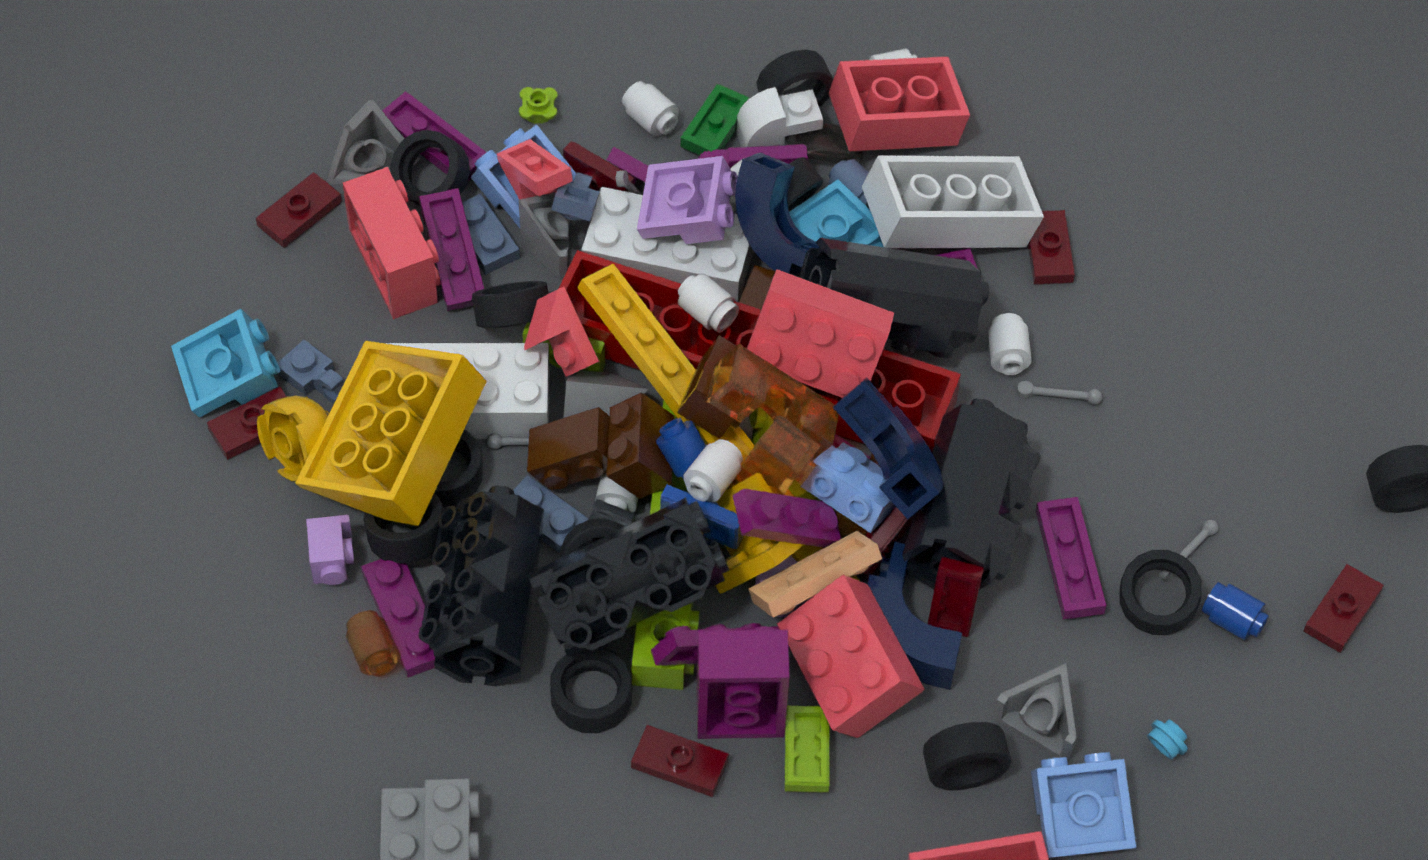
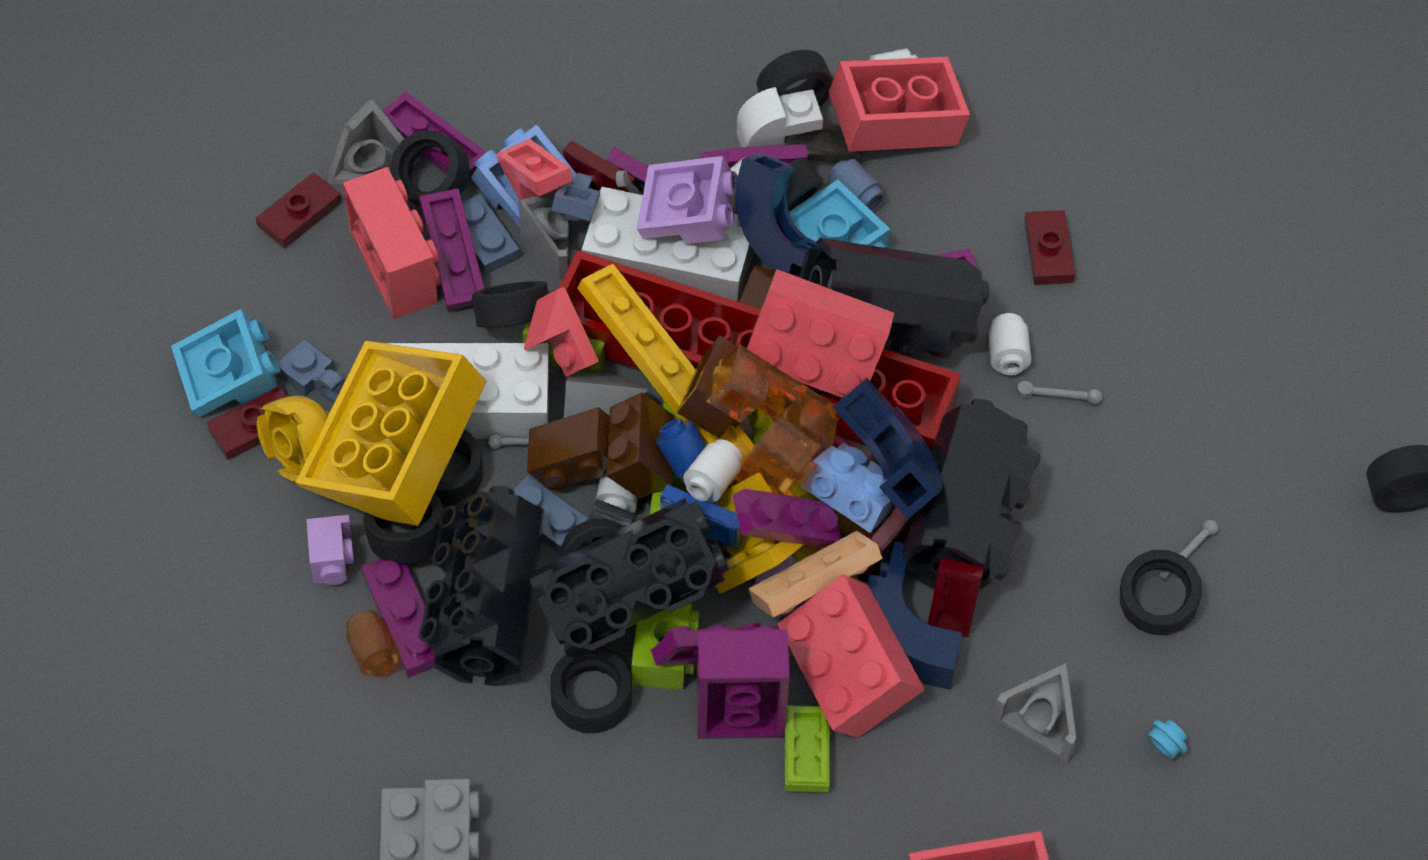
(540, 112): lime plate -> none
(650, 108): white brick -> none
(679, 760): dark red plate -> none
(707, 302): white brick -> none
(714, 121): green plate -> none
(952, 202): white brick -> none
(966, 755): black tyre -> none
(1070, 558): magenta plate -> none
(1083, 805): light blue plate -> none
(1235, 611): blue brick -> none
(1343, 608): dark red plate -> none

